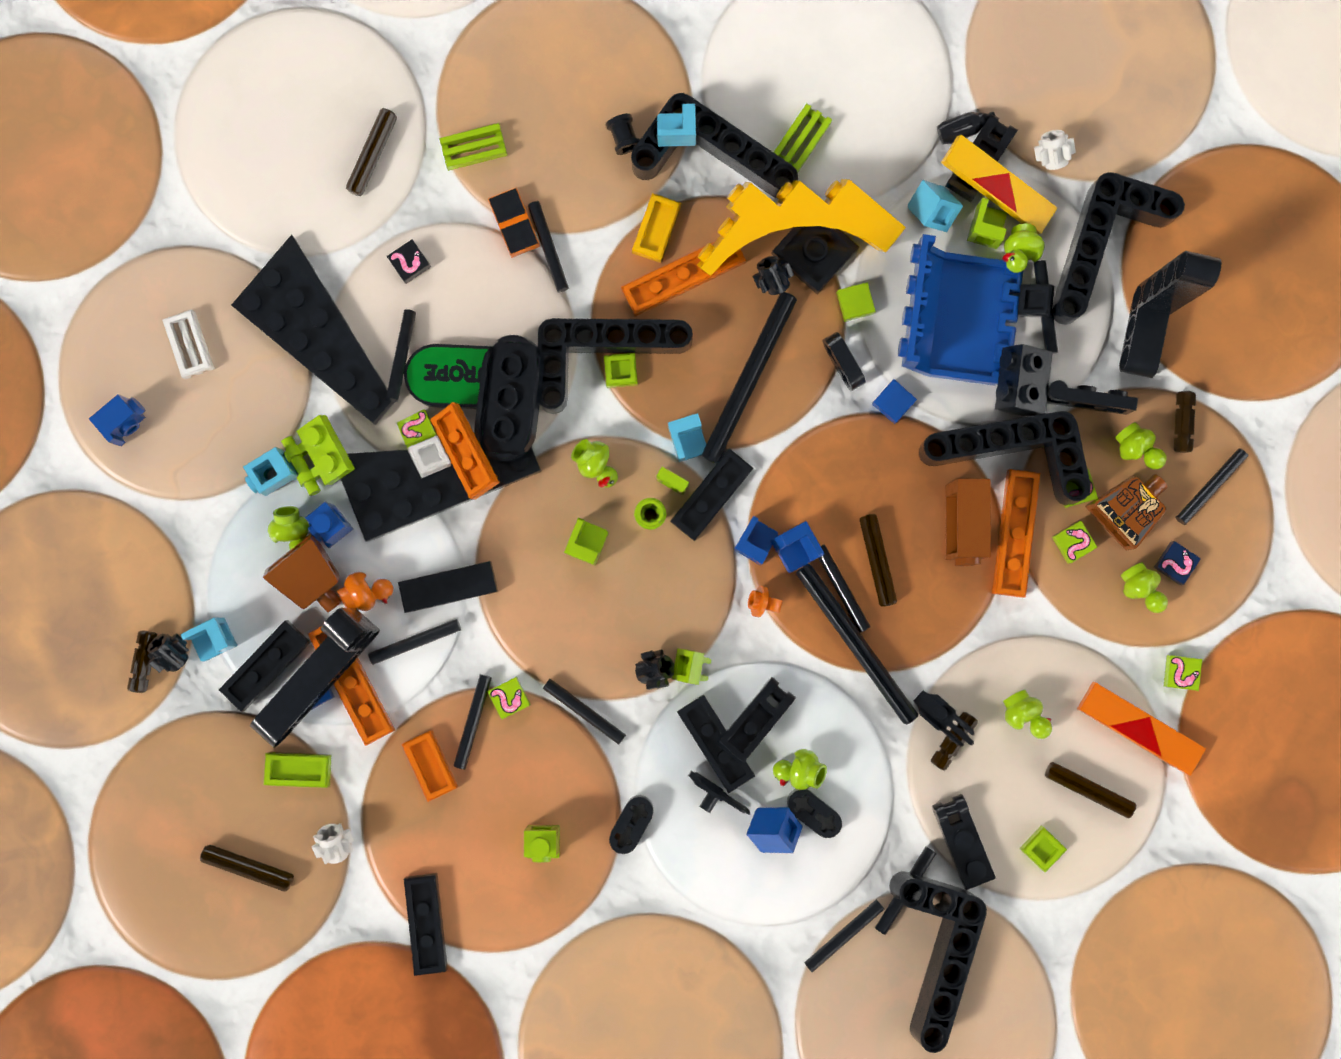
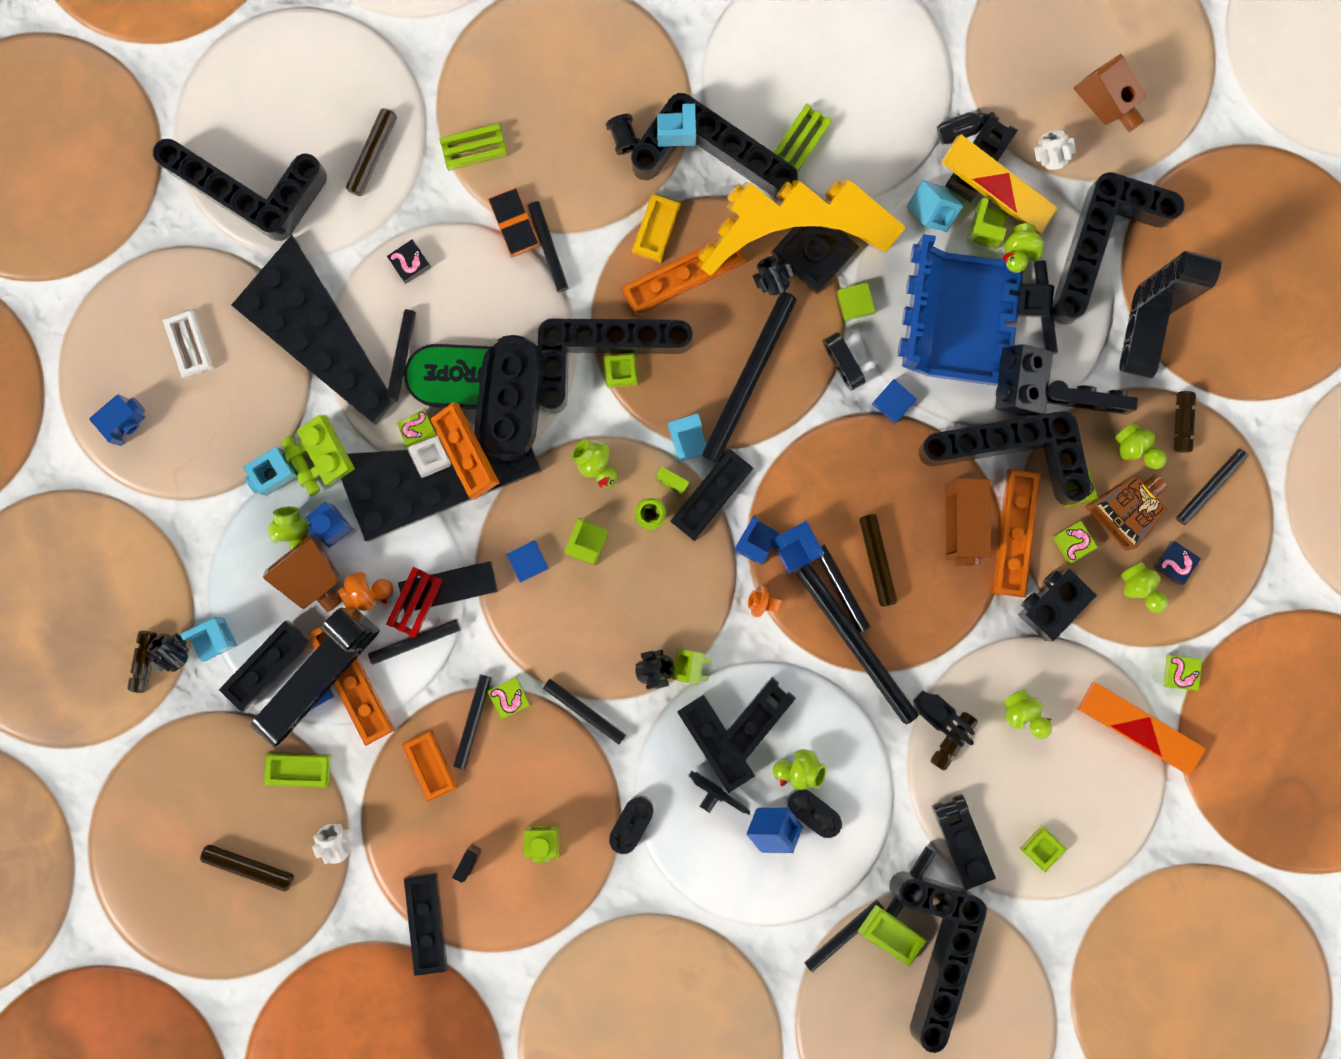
(239, 195): none -> black beam
(402, 626): none -> red tile
(467, 863): none -> black tile
(527, 561): none -> blue tile
(892, 935): none -> lime tile
(1061, 611): none -> black brick
(1090, 790): dark brown axle -> none
(1113, 93): none -> dark orange torso

